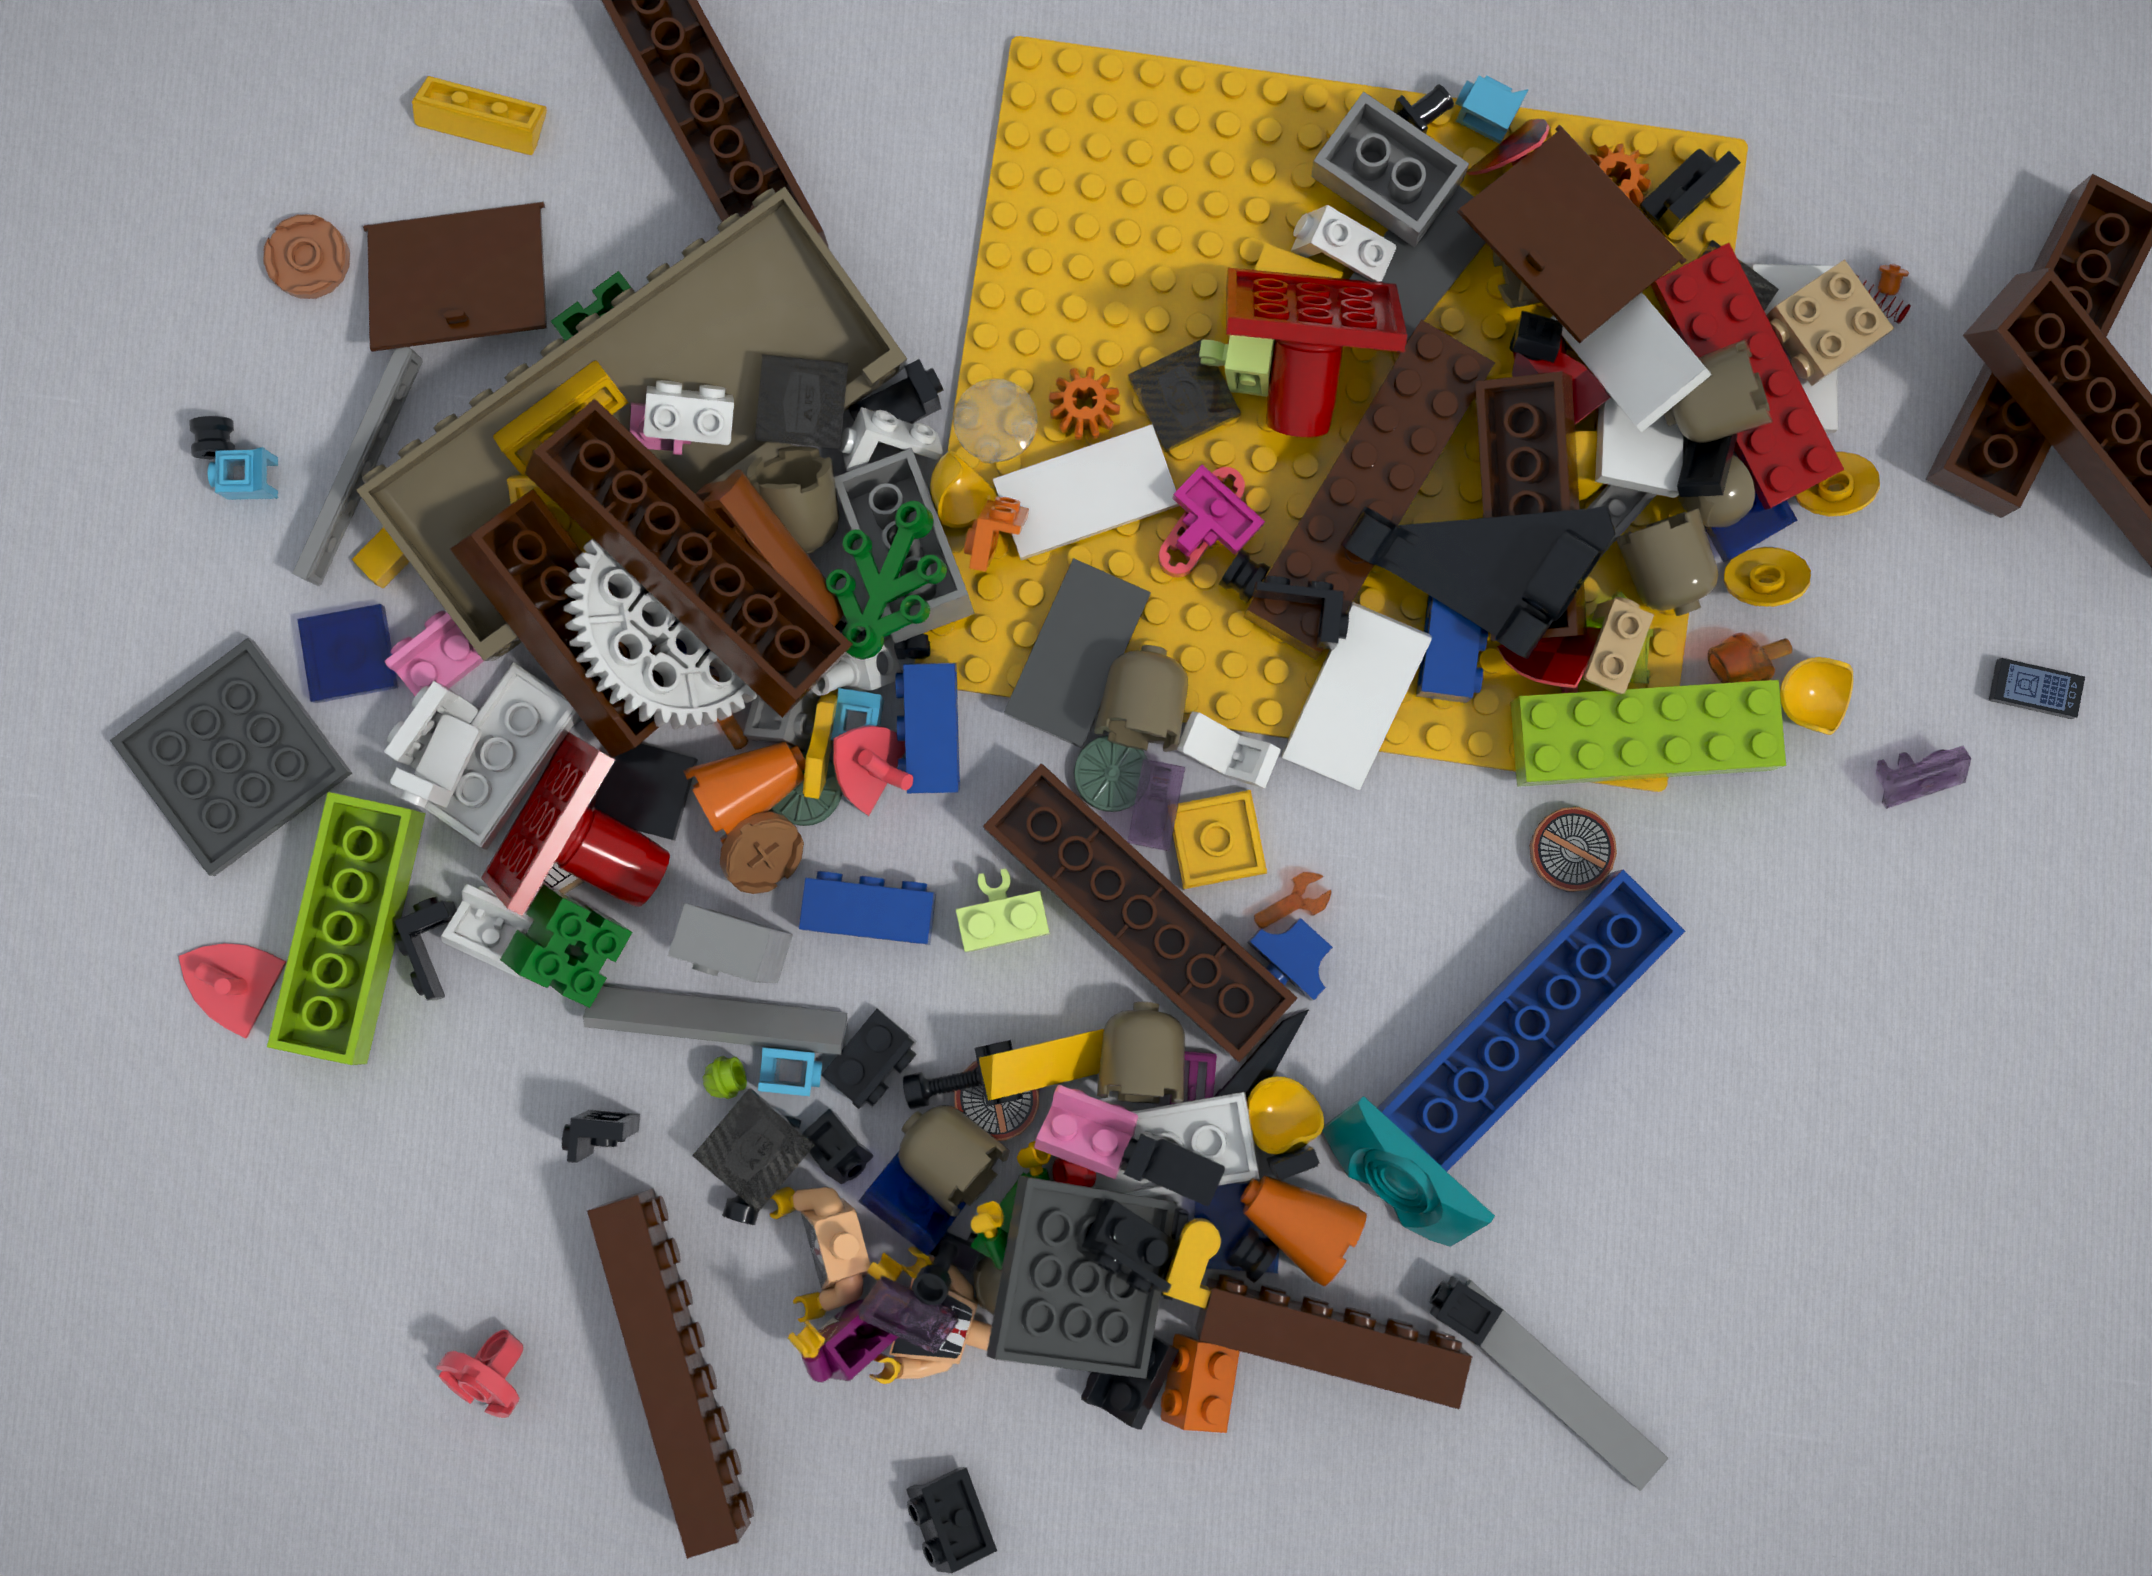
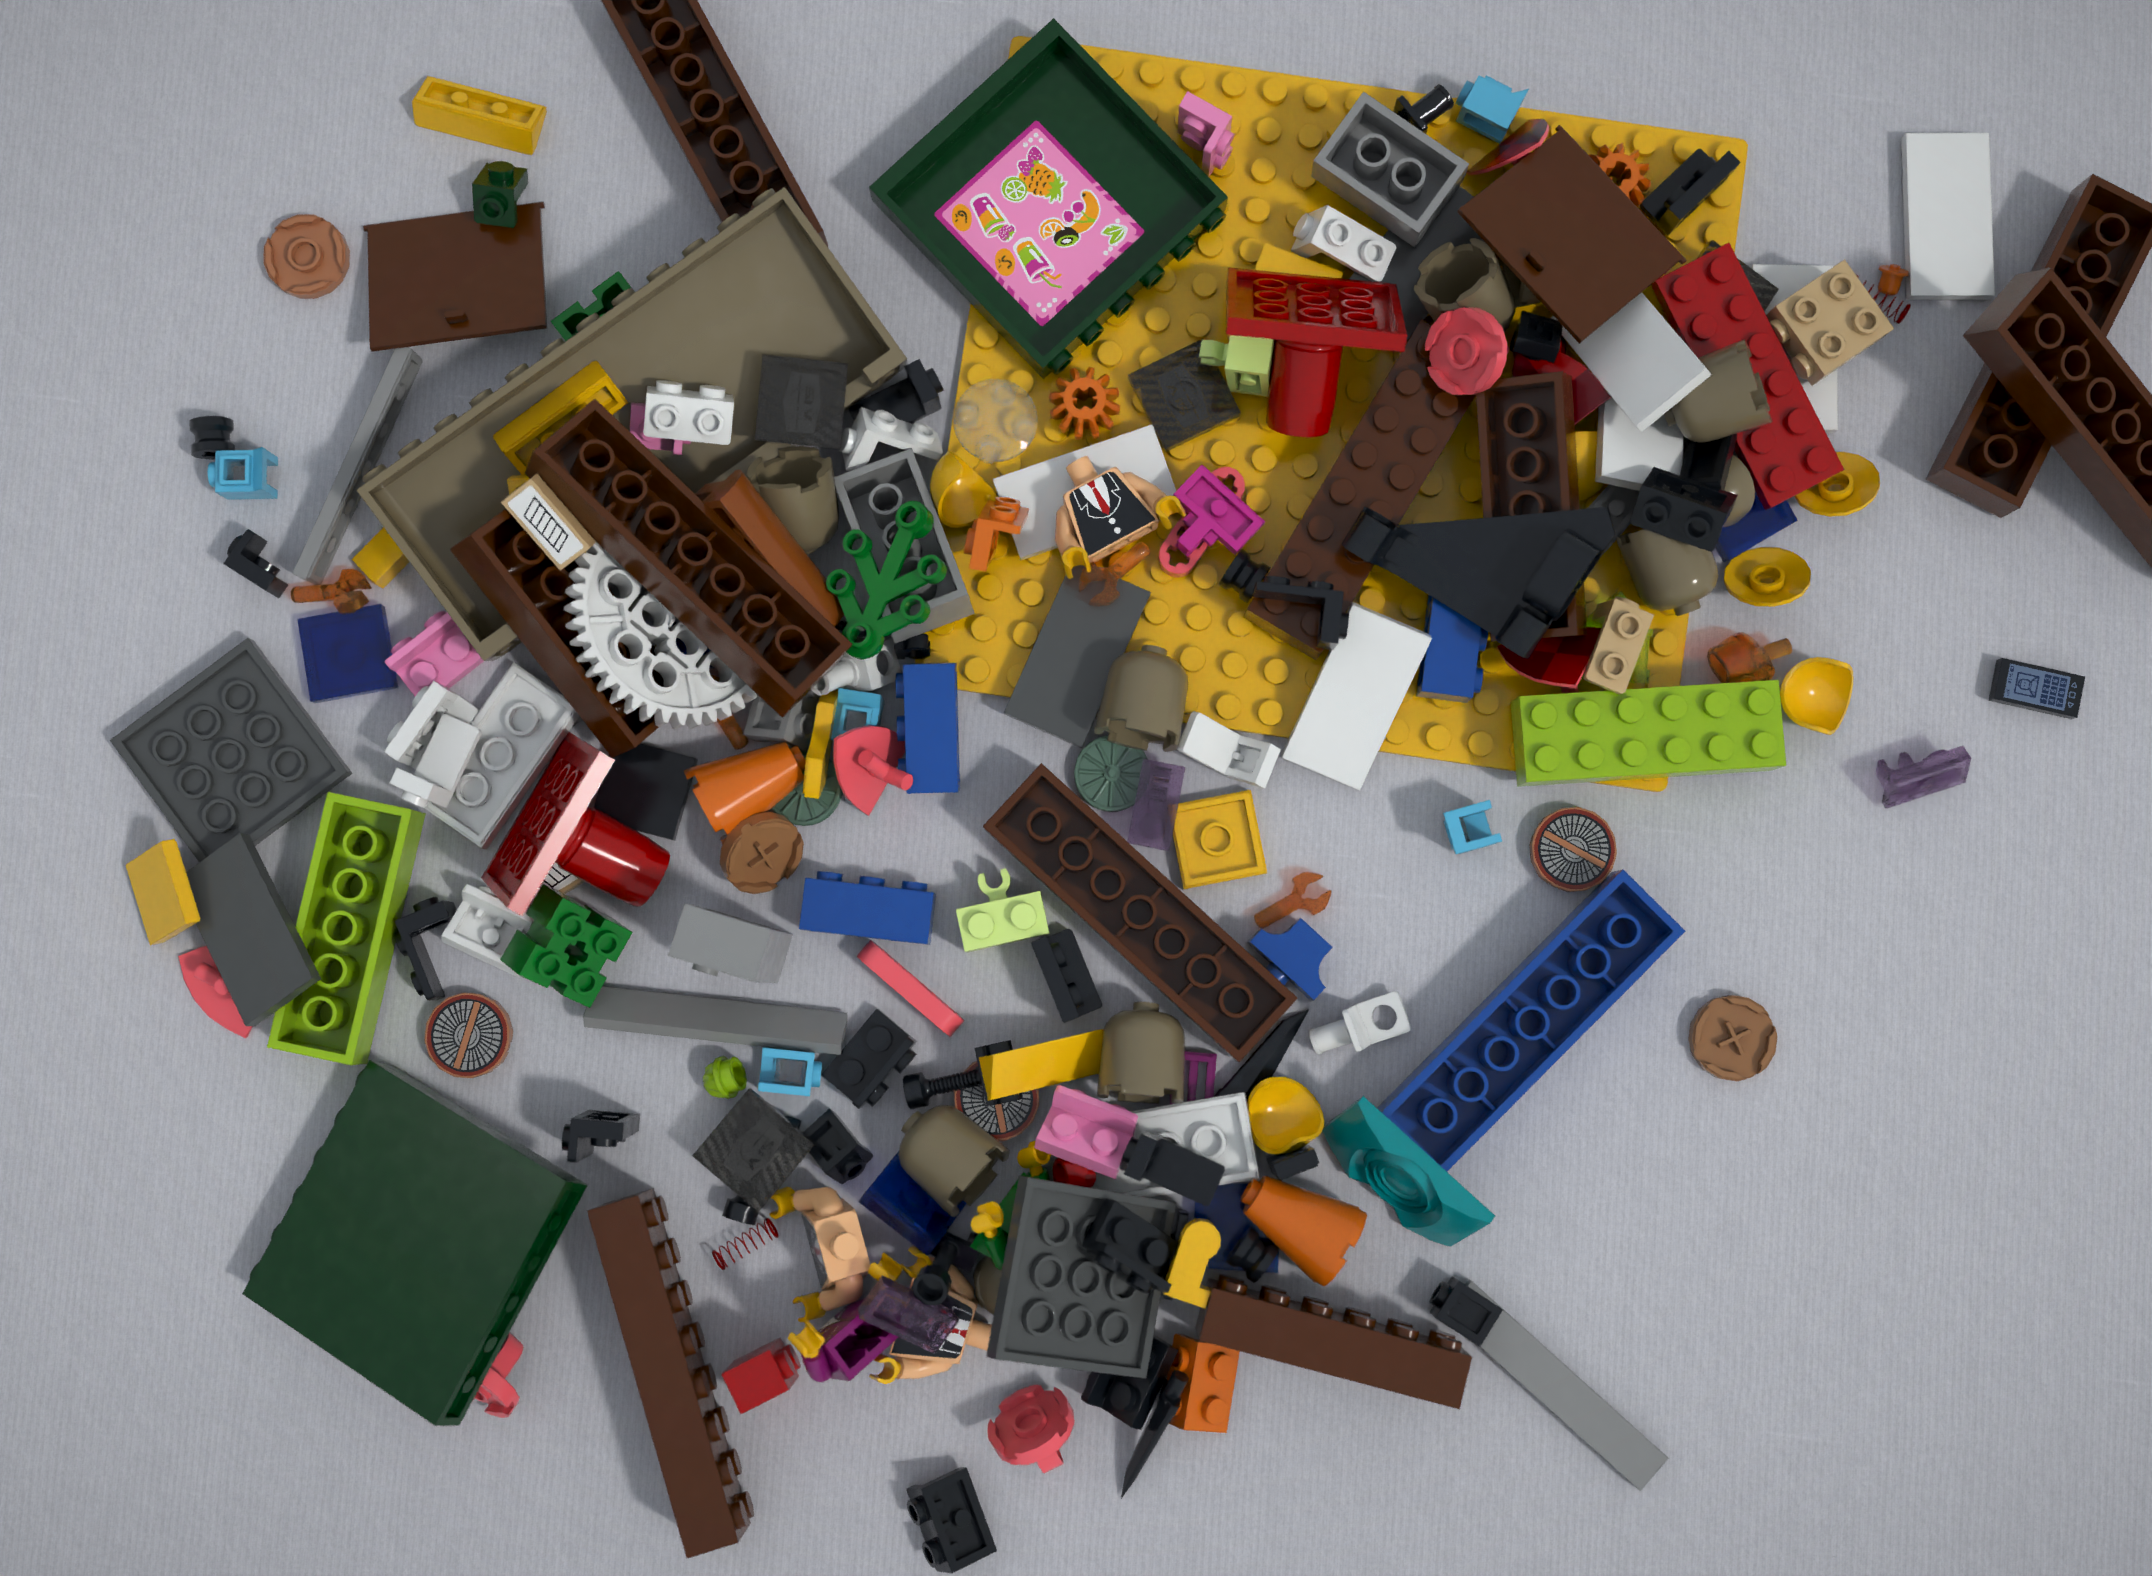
(162, 892): none -> yellow tile
(245, 560): none -> black bracket
(249, 931): none -> dark grey tile
(340, 592): none -> clear orange bar
(414, 1242): none -> dark green panel
(468, 1035): none -> tile
(497, 193): none -> dark green bracket
(548, 522): none -> tile
(720, 1257): none -> red piece
(762, 1374): none -> red brick
(910, 988): none -> coral beam
(1032, 1427): none -> coral tile
(1049, 199): none -> dark green panel
(1066, 975): none -> black bracket
(1107, 513): none -> torso
(1112, 574): none -> clear orange bar
(1162, 1413): none -> black bar
(1206, 129): none -> bright pink bracket
(1359, 1027): none -> white bracket
(1465, 279): none -> dark tan cylinder
(1466, 351): none -> coral tile
(1469, 828): none -> medium azure window
(1682, 509): none -> black bracket
(1732, 1038): none -> medium nougat tile
(1947, 216): none -> white tile

